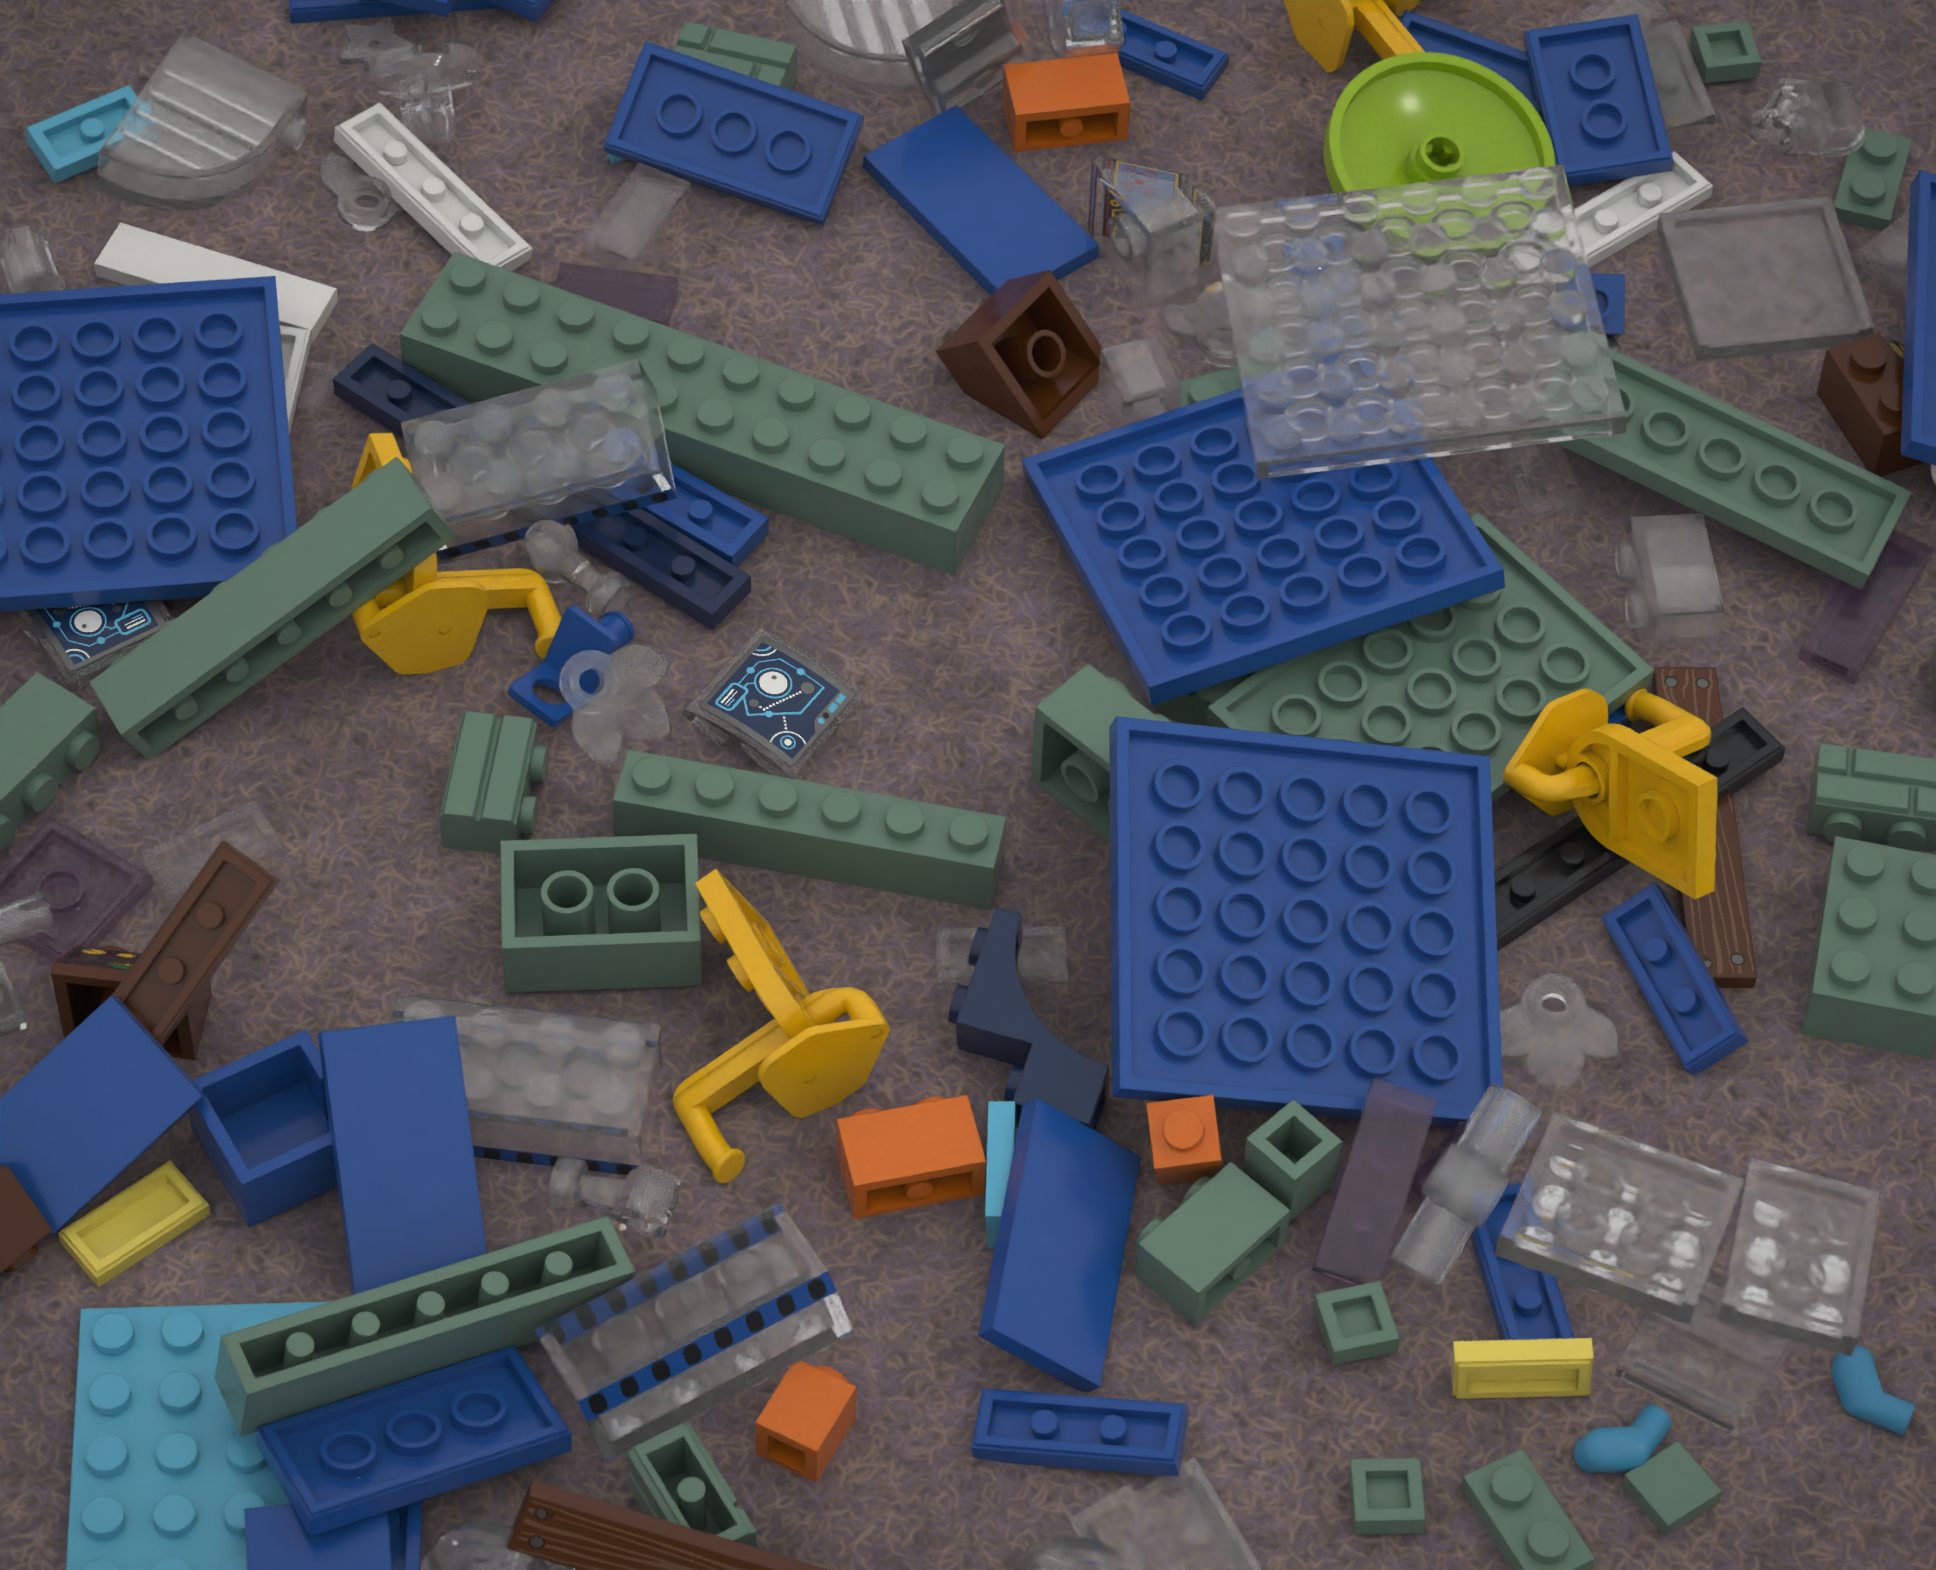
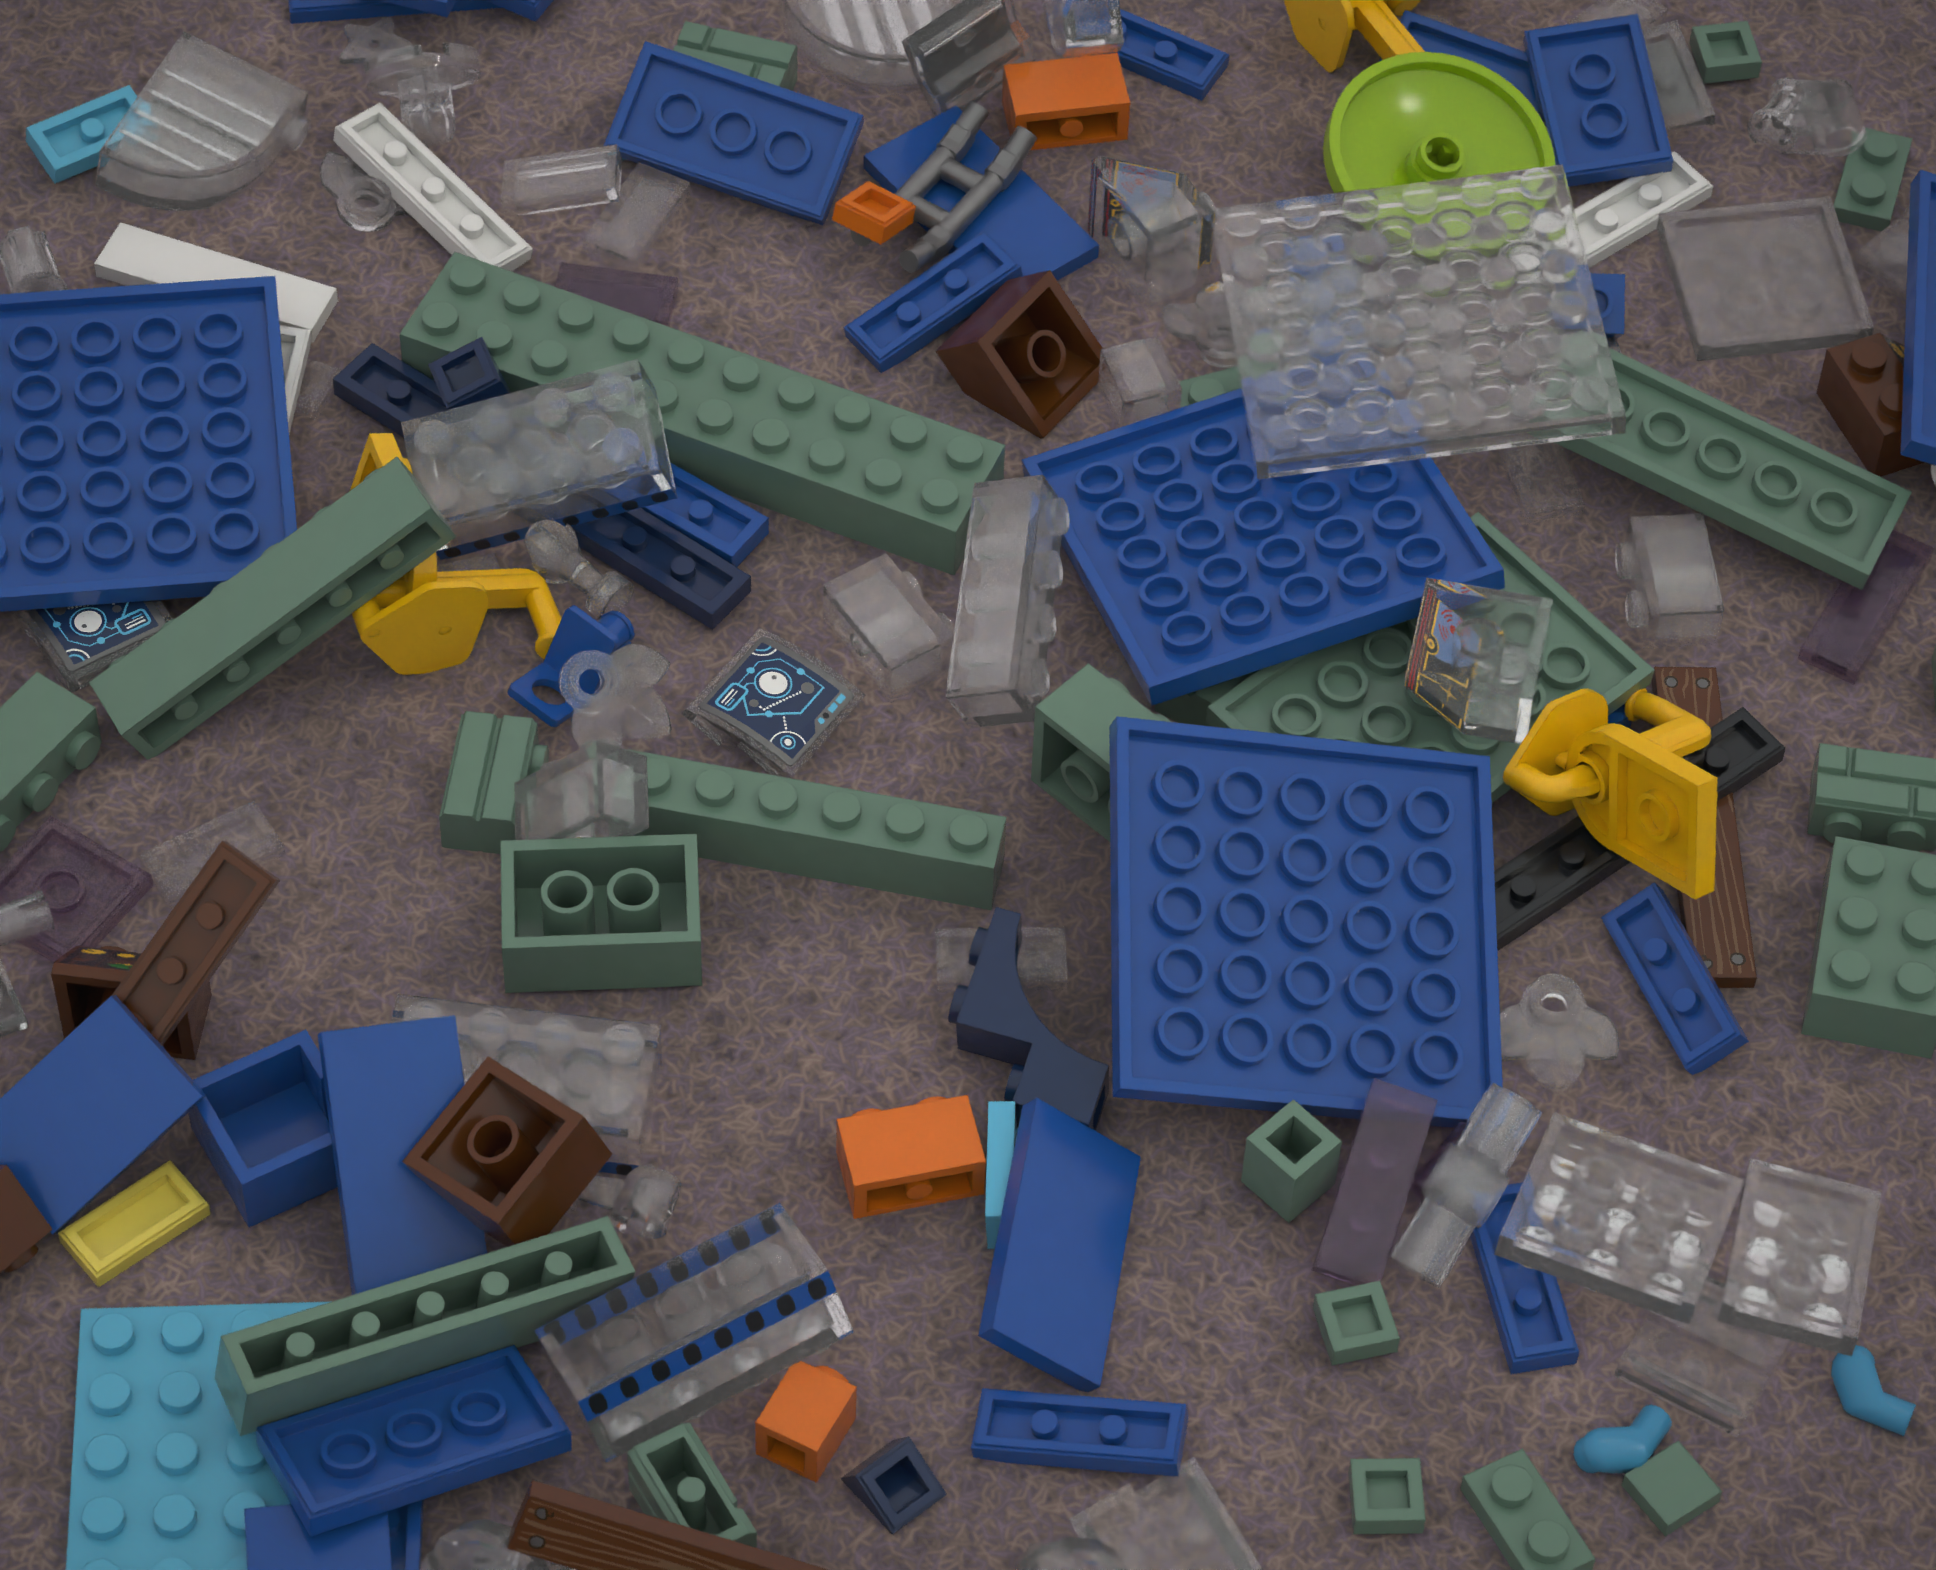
(468, 375): none -> dark blue slope
(508, 1155): none -> reddish brown slope
(561, 181): none -> clear tile
(585, 795): none -> clear brick
(796, 1056): yellow plate -> none
(874, 212): none -> orange tile
(888, 627): none -> clear brick
(895, 1484): none -> dark blue slope
(932, 302): none -> blue tile
(979, 188): none -> flat silver piece
(1007, 601): none -> clear brick
(1185, 1139): orange brick -> none
(1211, 1242): sand green brick -> none
(1479, 657): none -> clear slope
(1522, 1368): light yellow tile -> none

